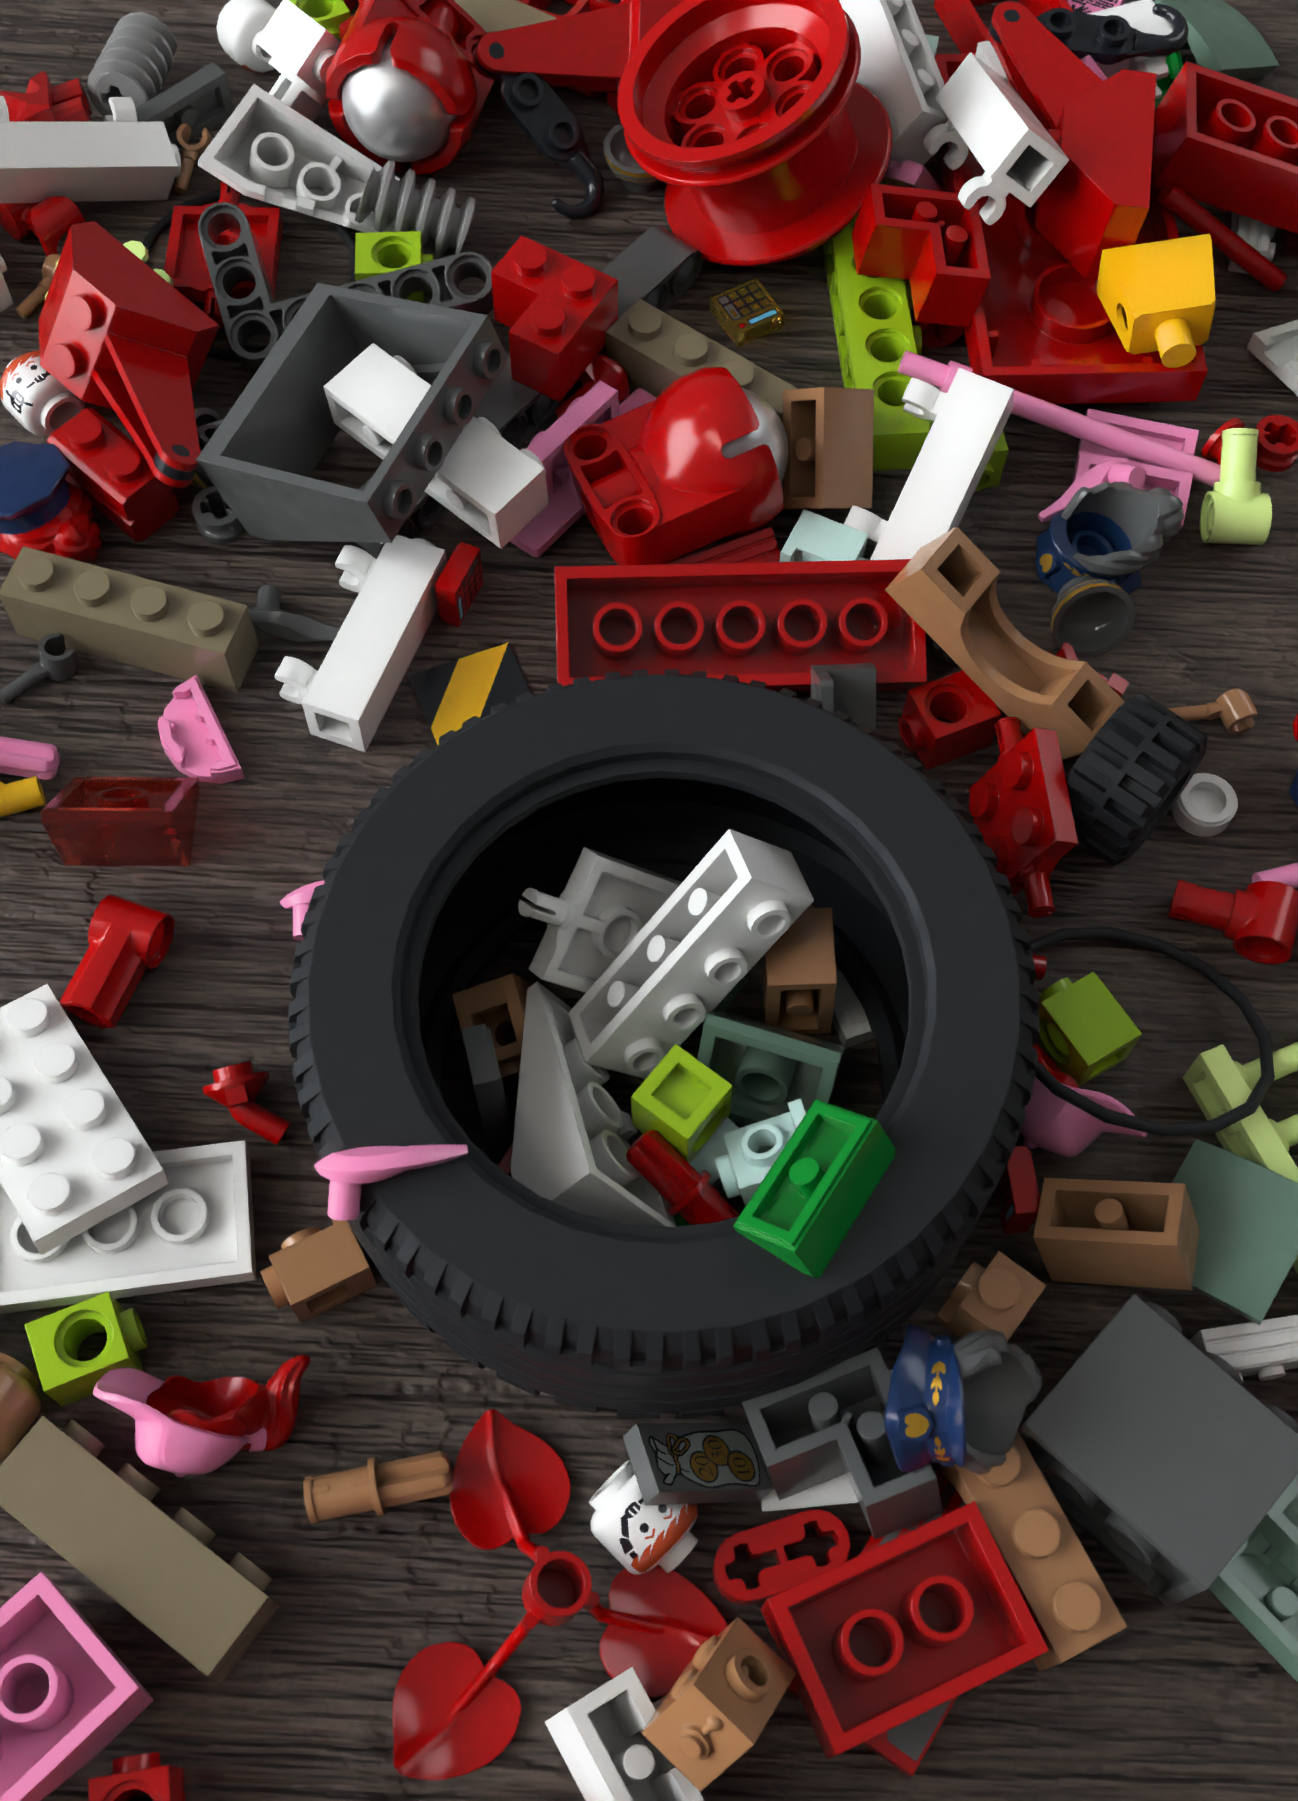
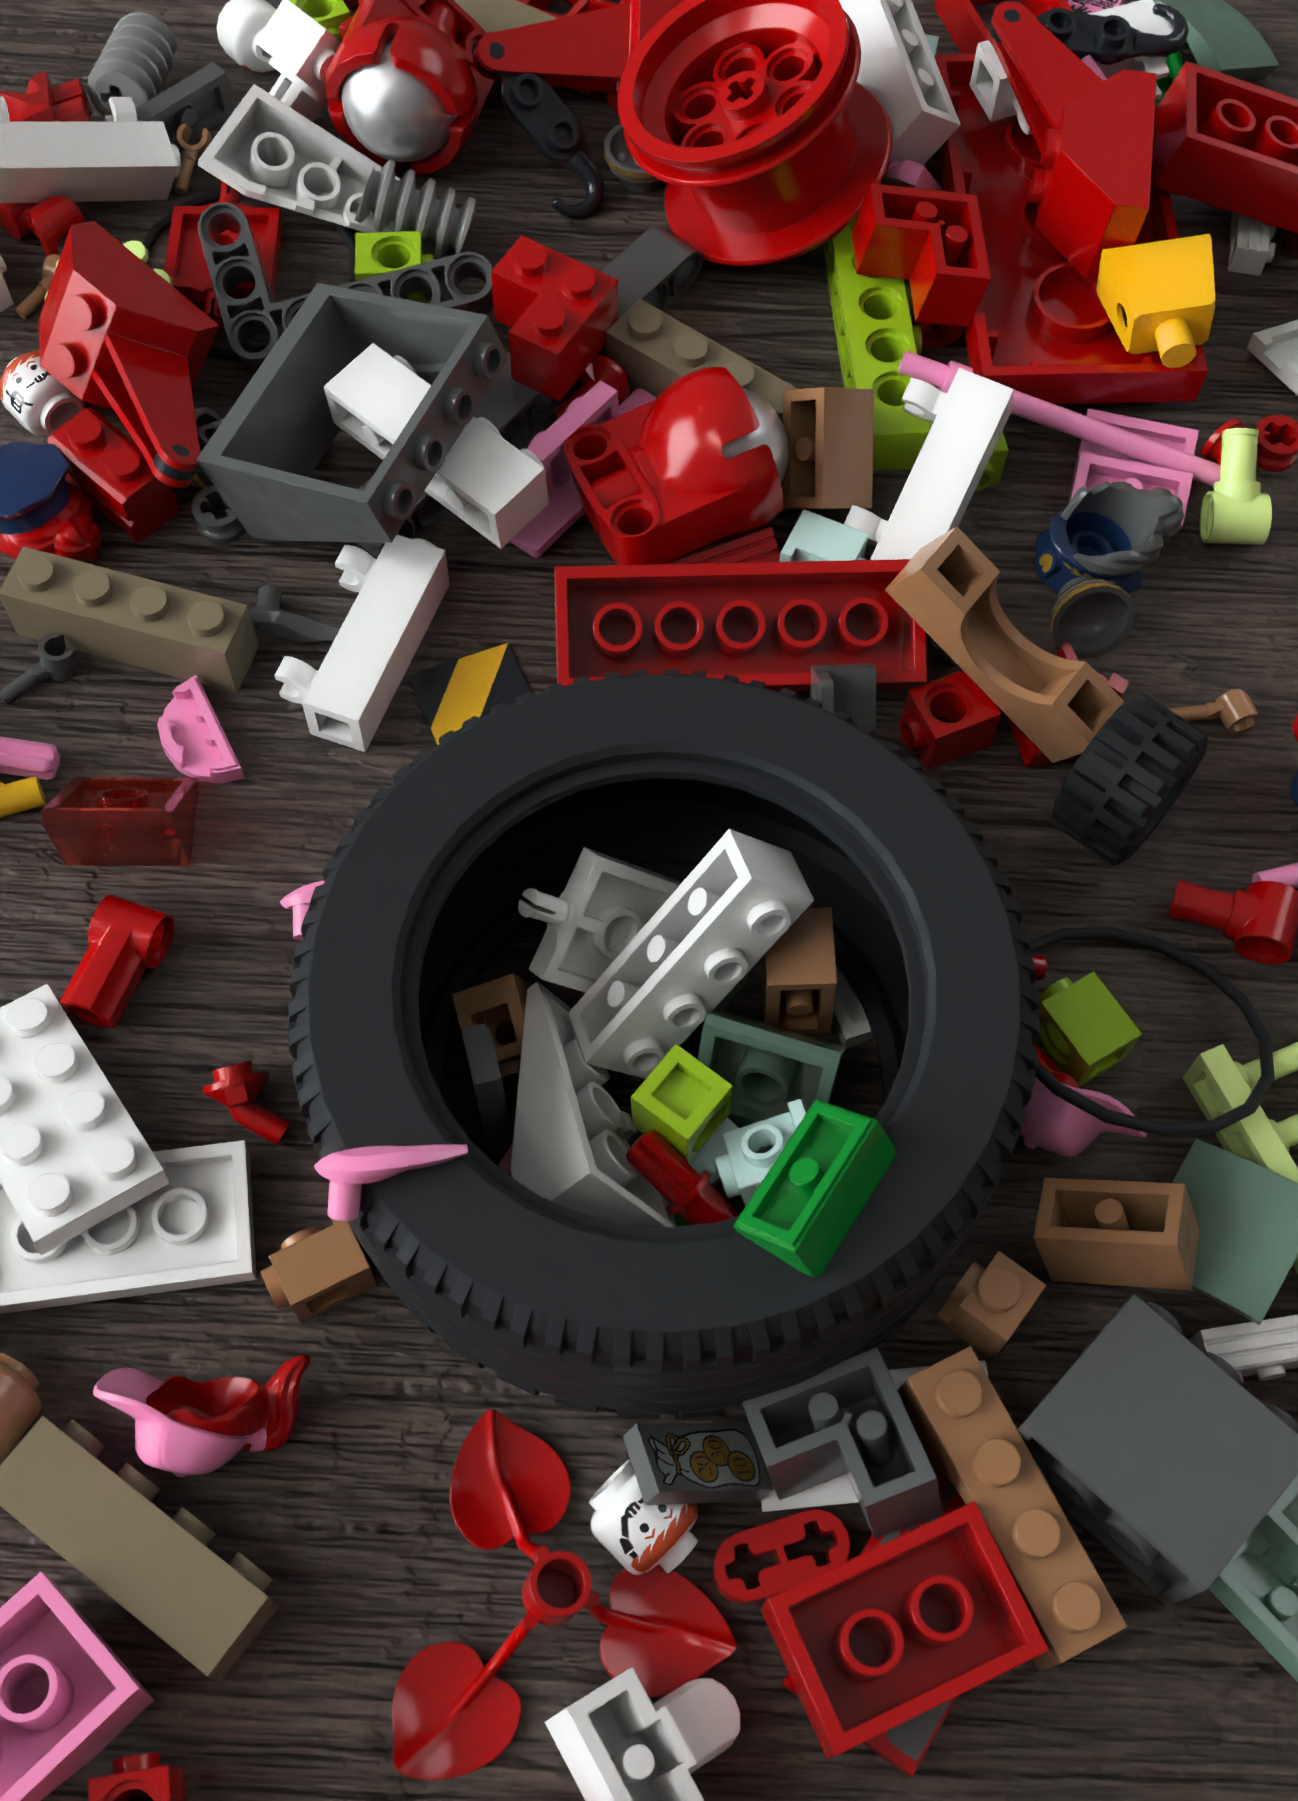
(59, 1335): lime brick -> none
(377, 1486): medium nougat axle -> none
(459, 584): red tile -> none
(719, 1704): medium nougat head -> none
(747, 312): clear yellow tile -> none
(958, 1400): piece -> none
(1001, 135): white brick -> none
(1018, 1192): red tile -> none
(1025, 811): red plate -> none
(1111, 471): bright pink bar -> none
(1205, 805): white tile -> none
(1222, 237): red bar -> none

